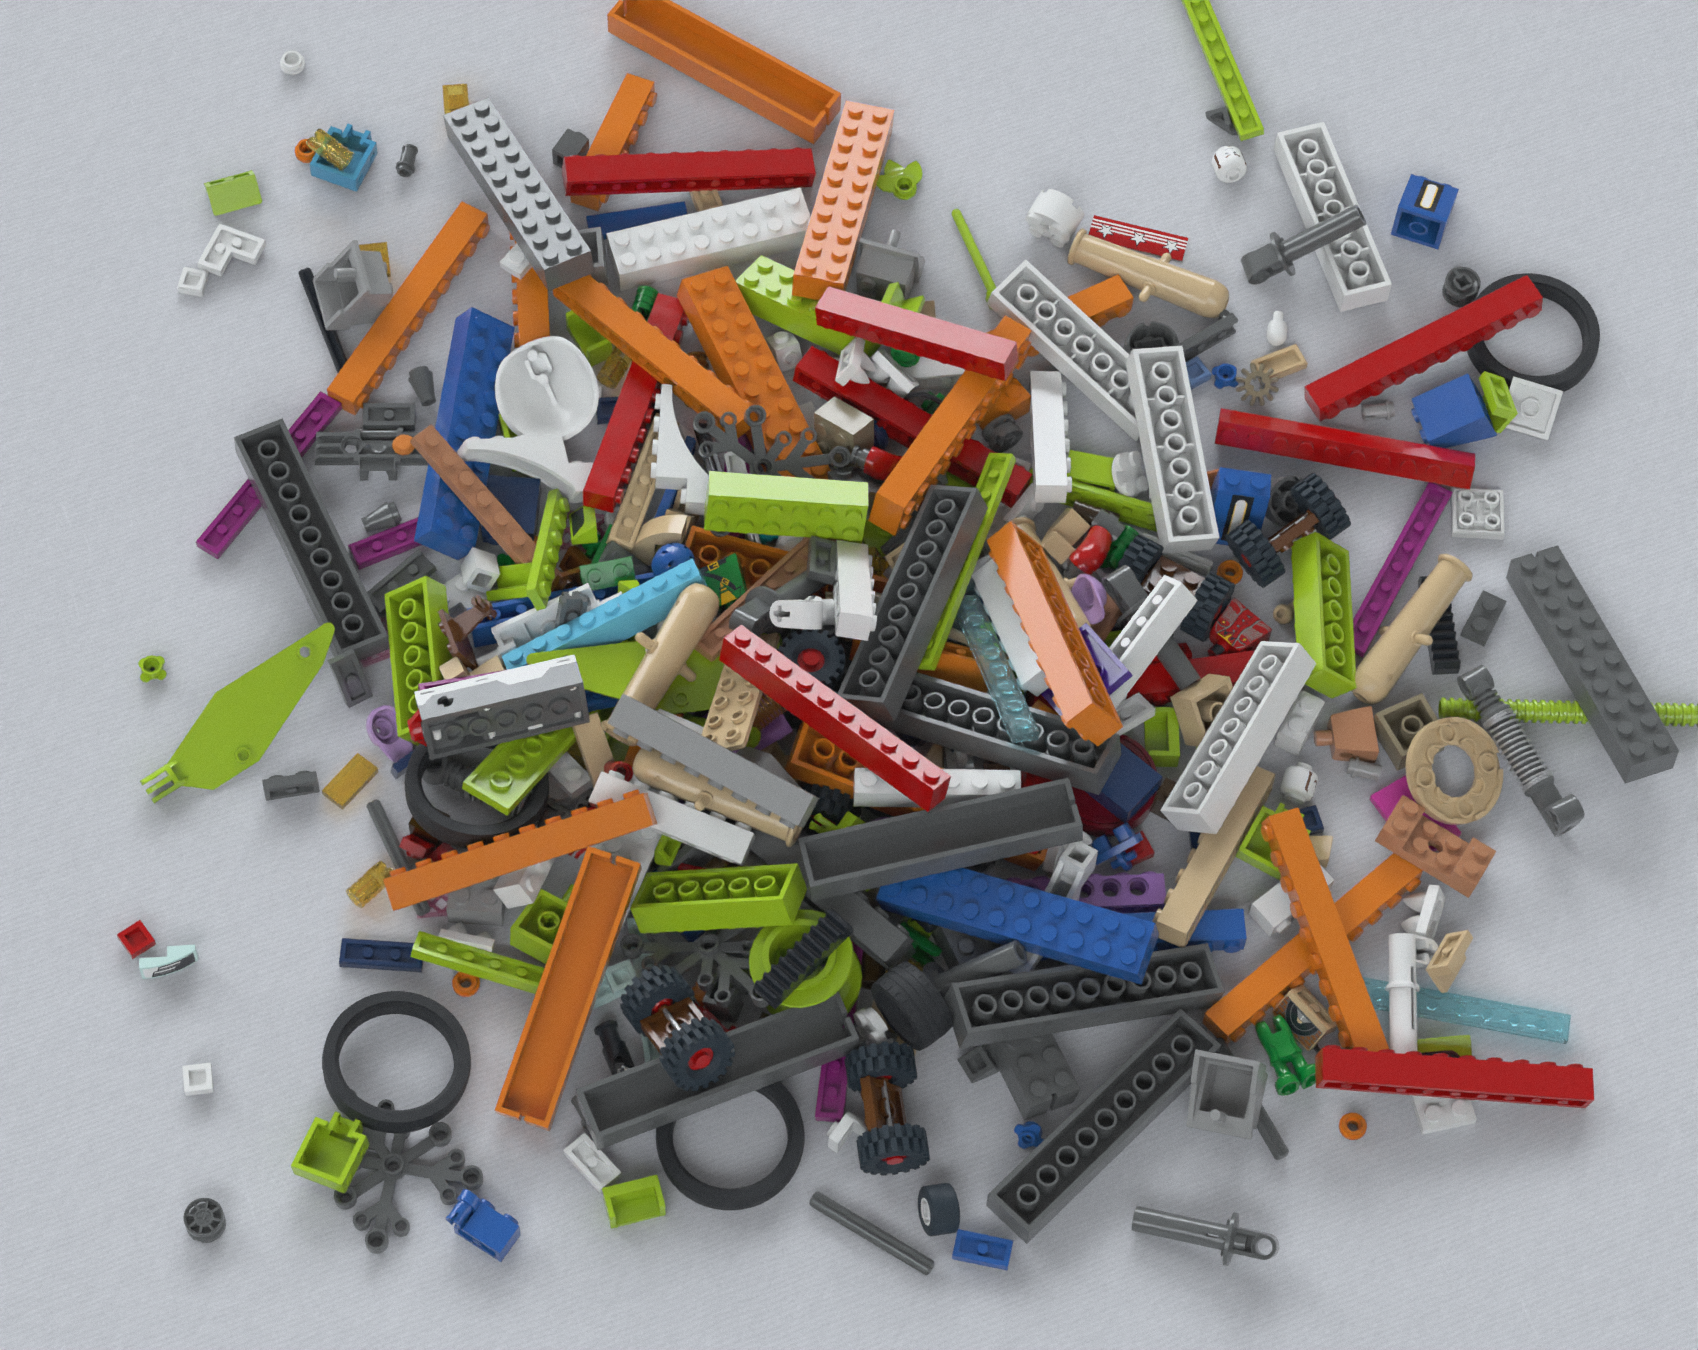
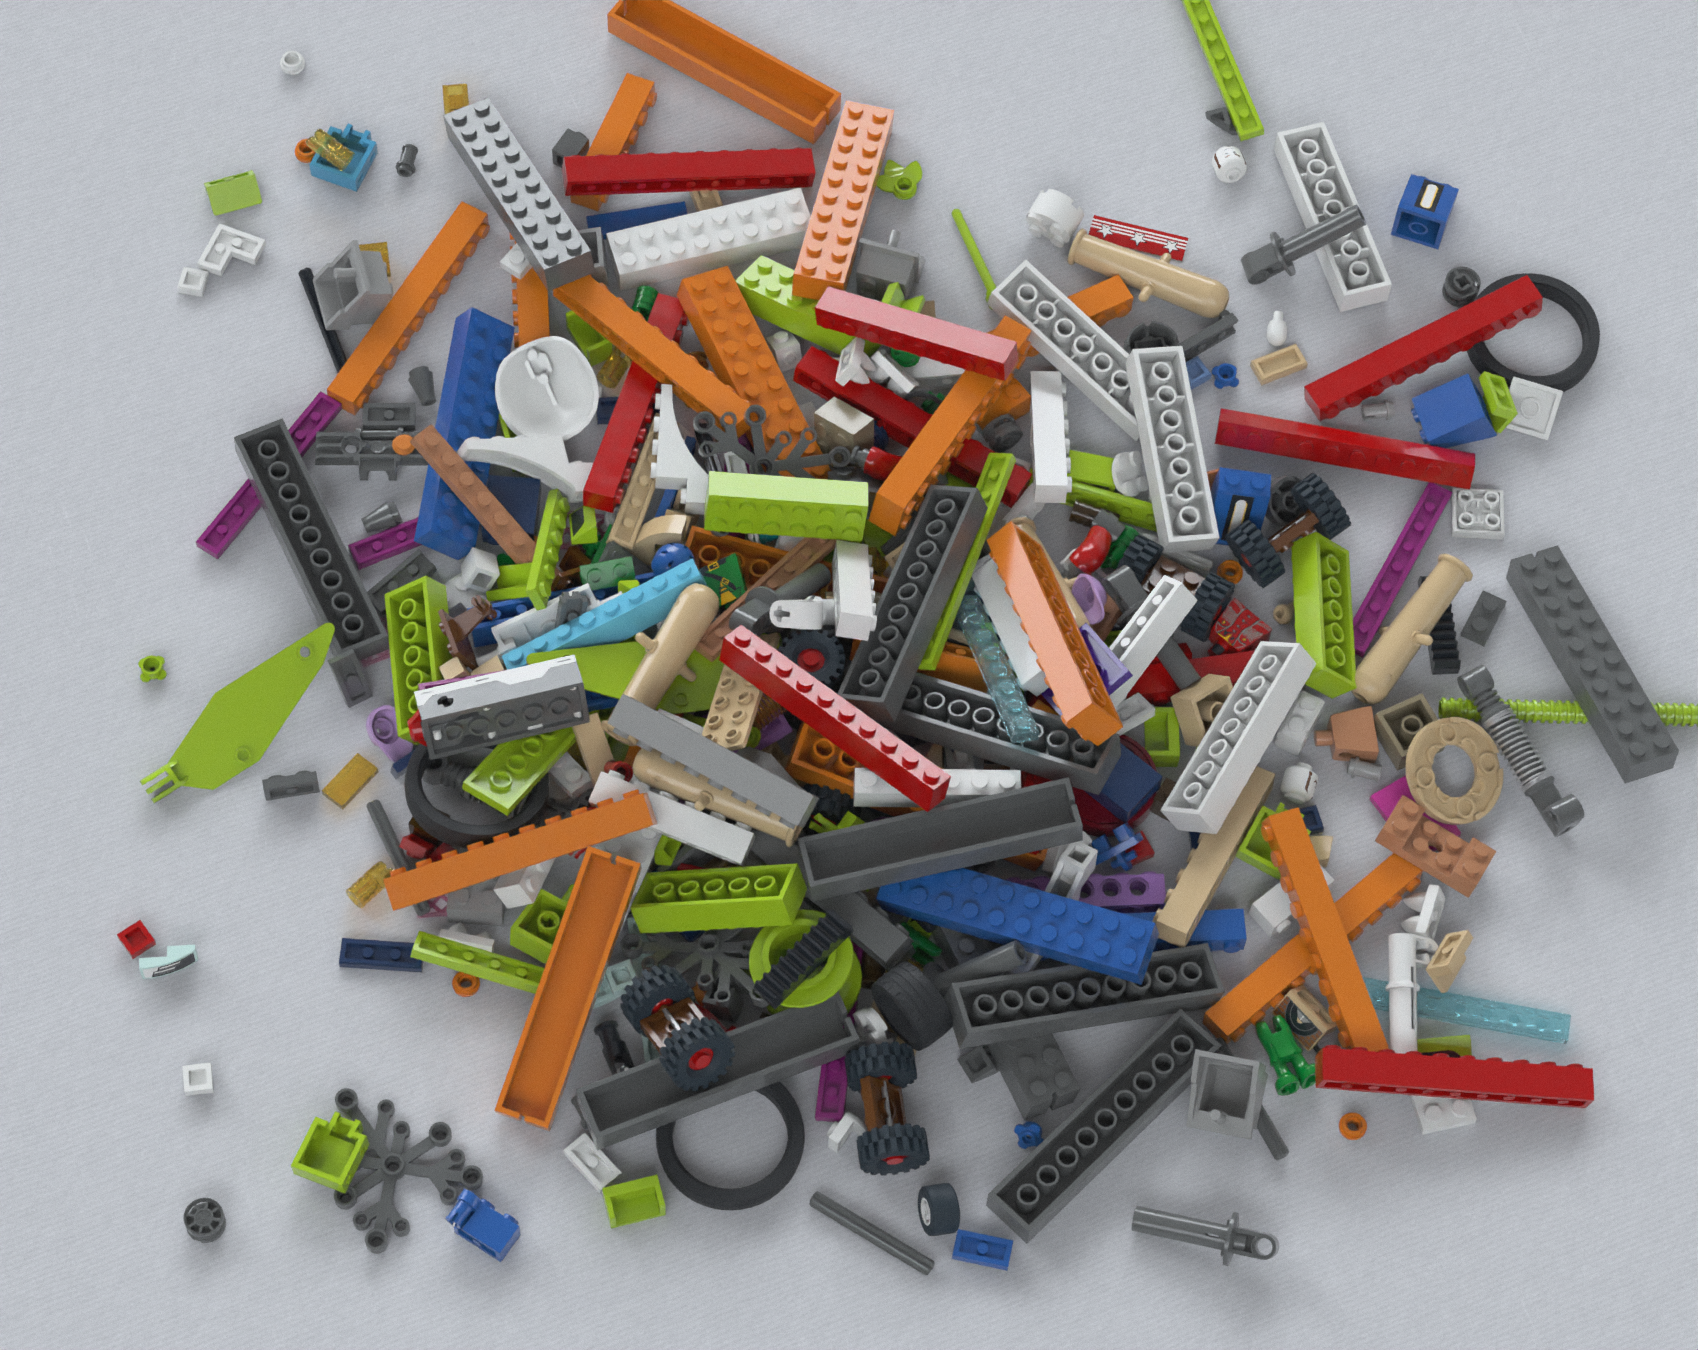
(406, 1004): black tyre -> none
(821, 560): dark grey plate -> none
(1064, 534): tan brick -> none
(1249, 389): dark tan gear -> none

